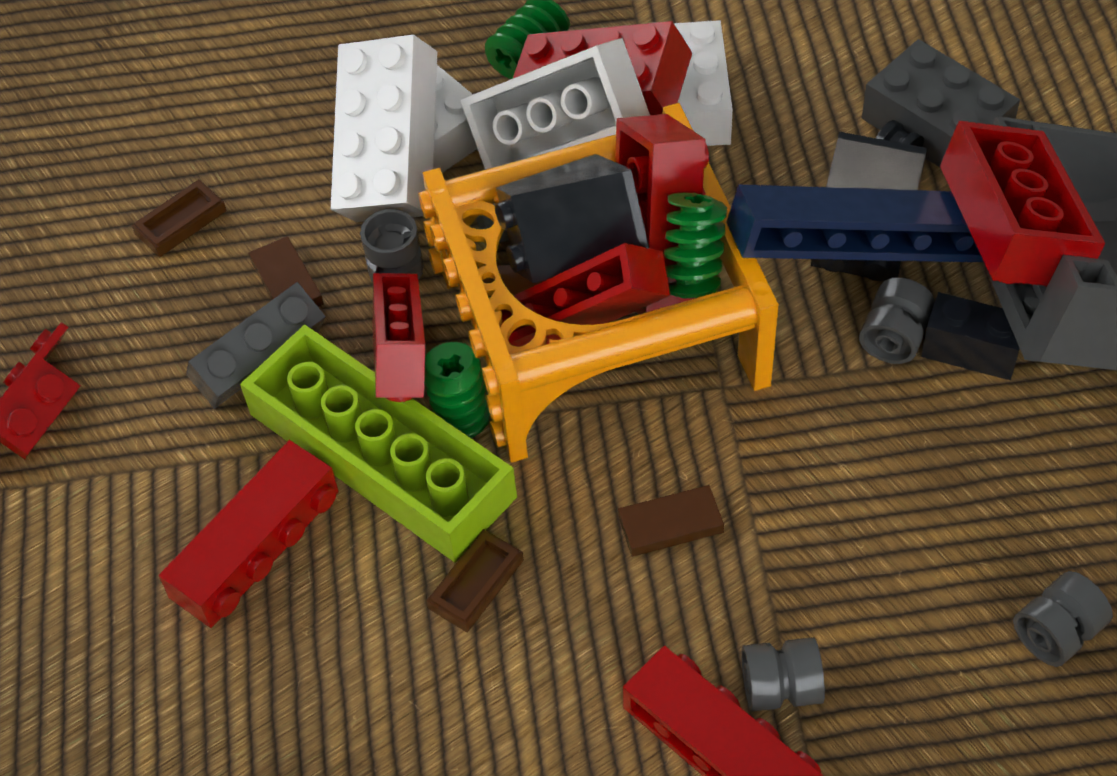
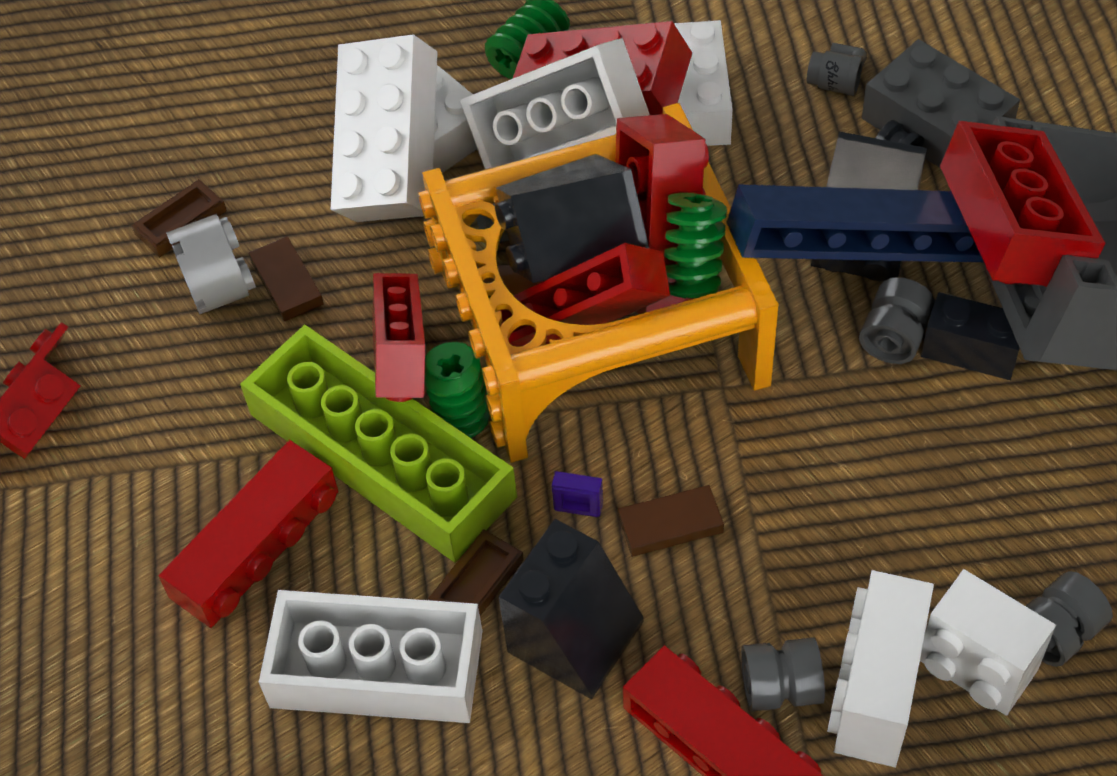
(209, 262): none -> light grey brick
(243, 349): dark grey brick -> none
(372, 656): none -> white brick
(391, 243): dark grey wheel -> none
(569, 610): none -> black slope
(577, 494): none -> dark purple tile
(837, 69): none -> dark grey piece
(880, 668): none -> white brick
(985, 642): none -> white brick

